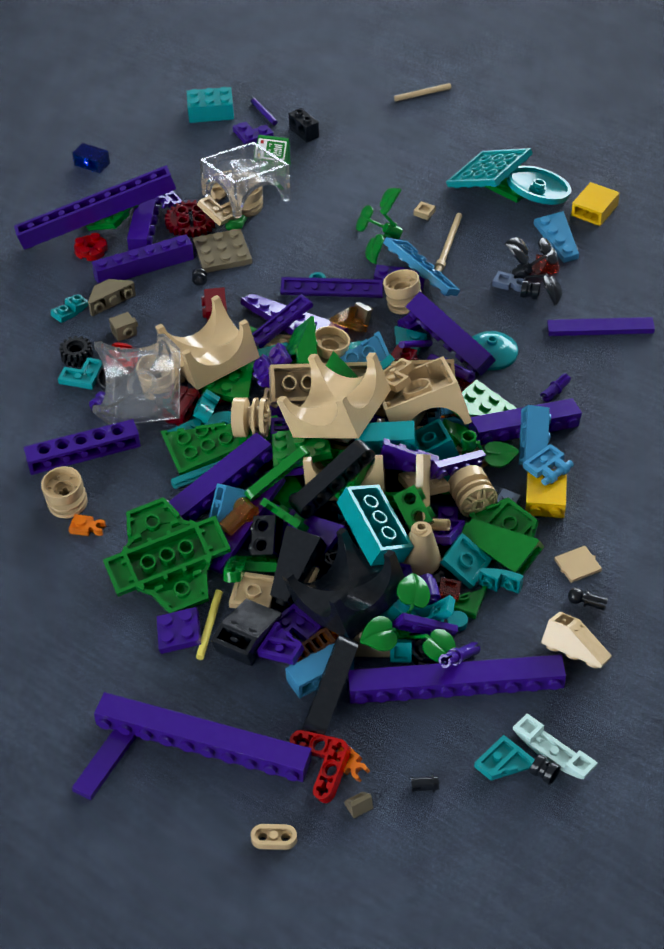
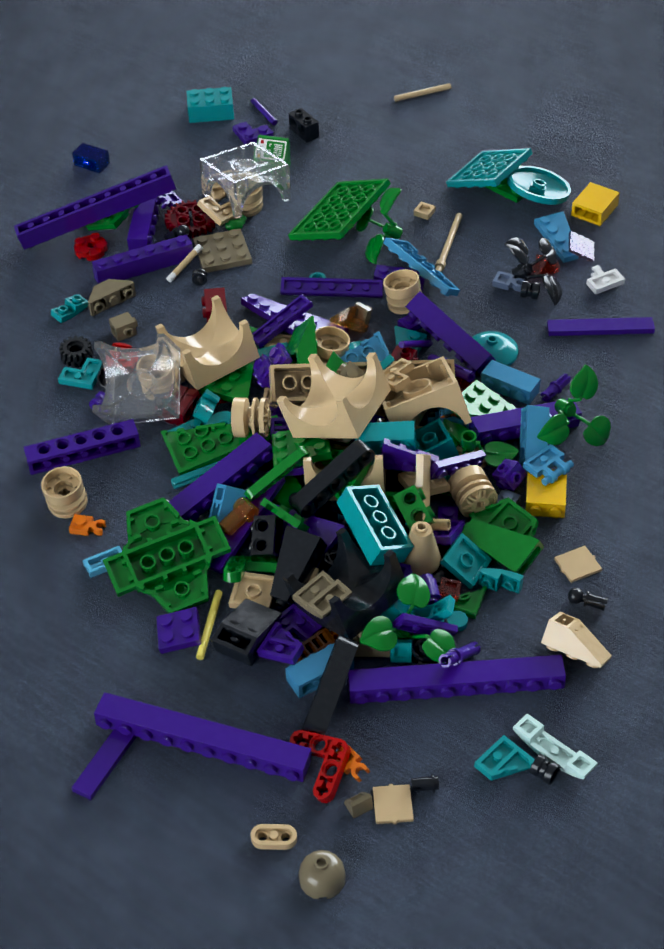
(99, 568): none -> medium azure tile
(177, 231): none -> black pin
(184, 263): none -> tan bar
(317, 593): none -> dark tan slope
(322, 874): none -> dark tan cylinder
(339, 210): none -> green plate
(350, 370): none -> dark tan brick
(392, 804): none -> tan piece
(509, 474): none -> dark purple brick
(510, 382): none -> dark azure brick
(556, 429): none -> green plant
(581, 246): none -> piece
(603, 281): none -> white plate

